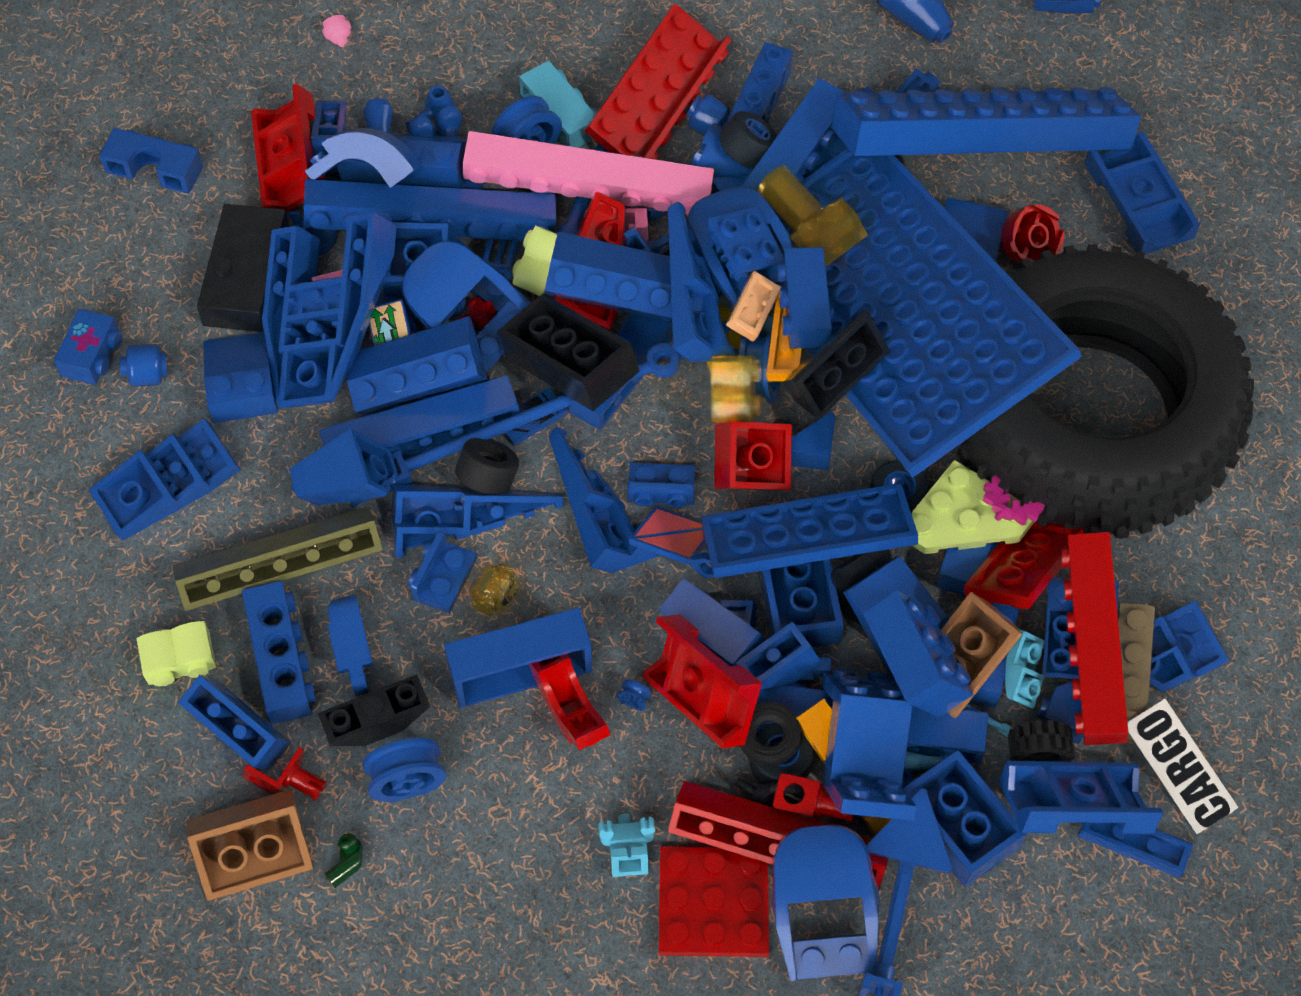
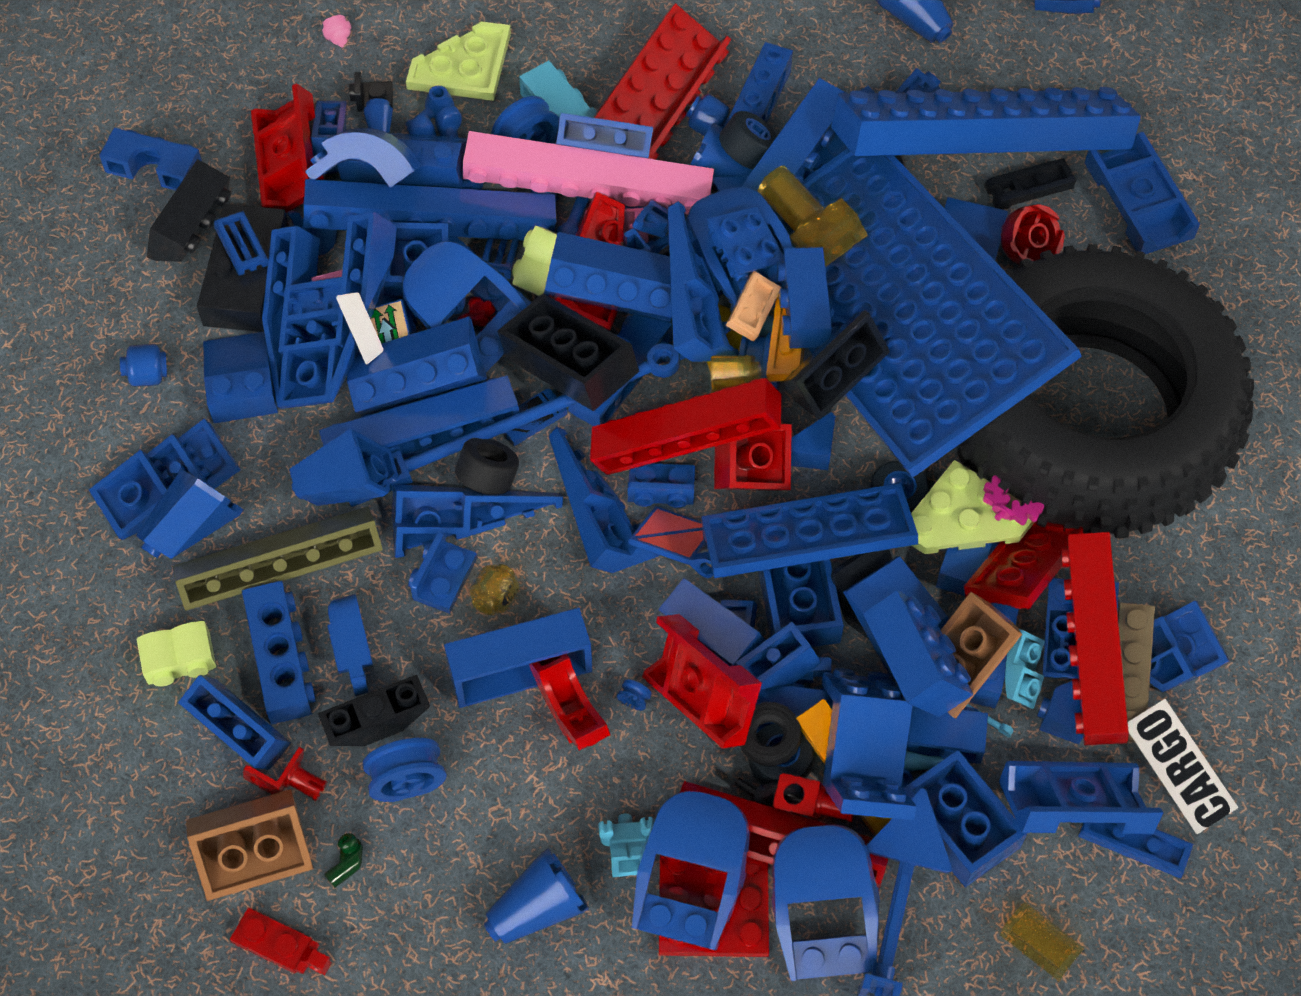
(88, 347): blue brick -> none
(185, 516): none -> blue slope
(188, 213): none -> black slope
(249, 263): none -> blue tile
(279, 944): none -> red hinge
(360, 326): none -> white sticker
(365, 91): none -> black bracket
(465, 64): none -> yellowish green plate
(535, 901): none -> blue cone
(604, 135): none -> blue brick
(653, 220): none -> blue slope
(686, 426): none -> red brick
(704, 833): none -> blue slope
(1030, 183): none -> black plate
(1041, 742): black tyre -> none
(1041, 941): none -> clear yellow brick

